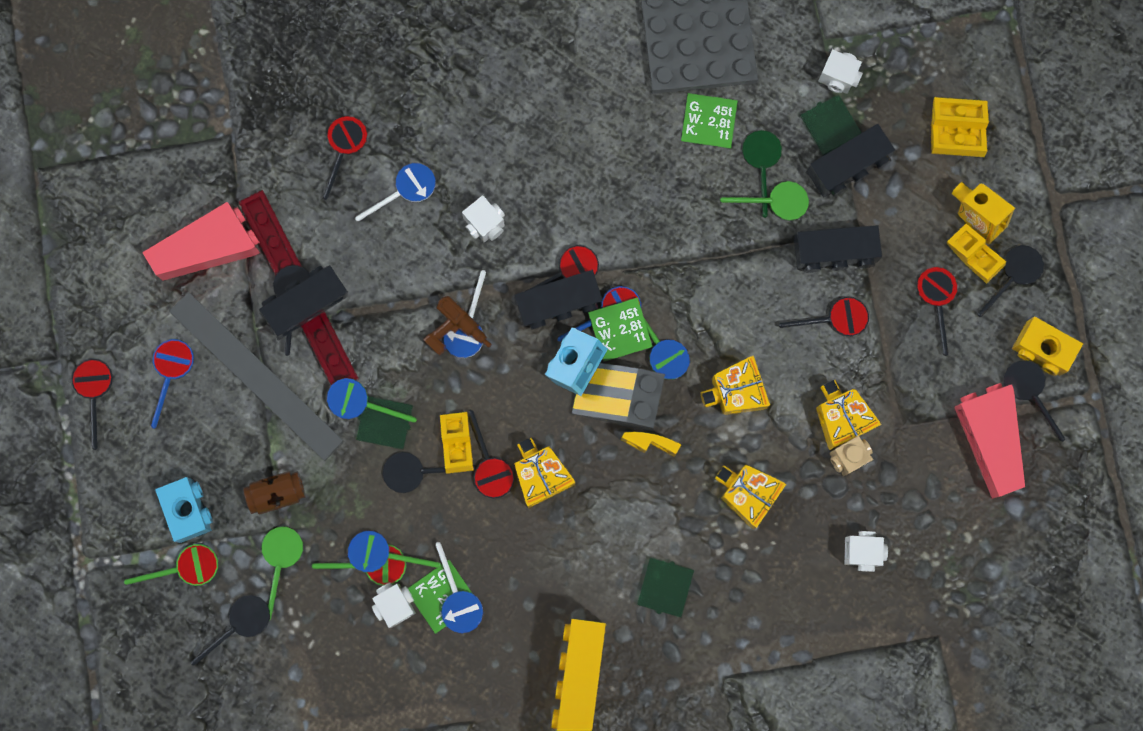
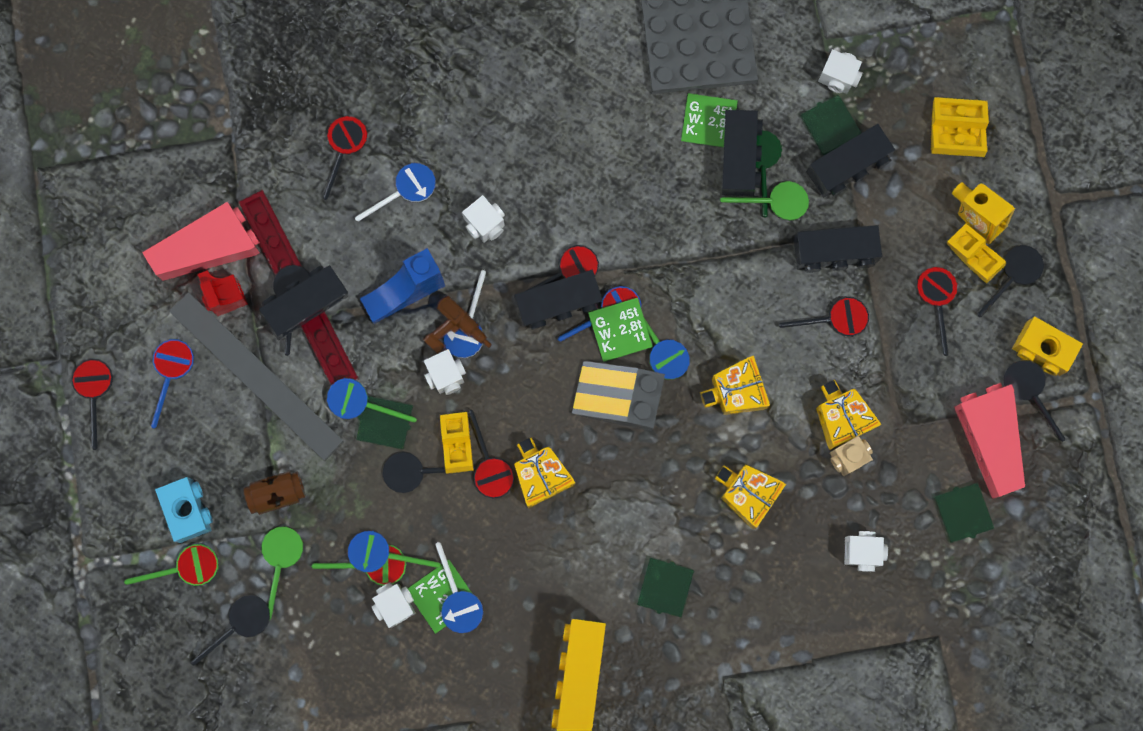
(221, 294): none -> red brick
(413, 281): none -> blue arch
(444, 372): none -> white brick
(576, 375): medium azure brick -> none
(642, 441): yellow slope -> none
(741, 152): none -> black brick
(964, 512): none -> clear green piece

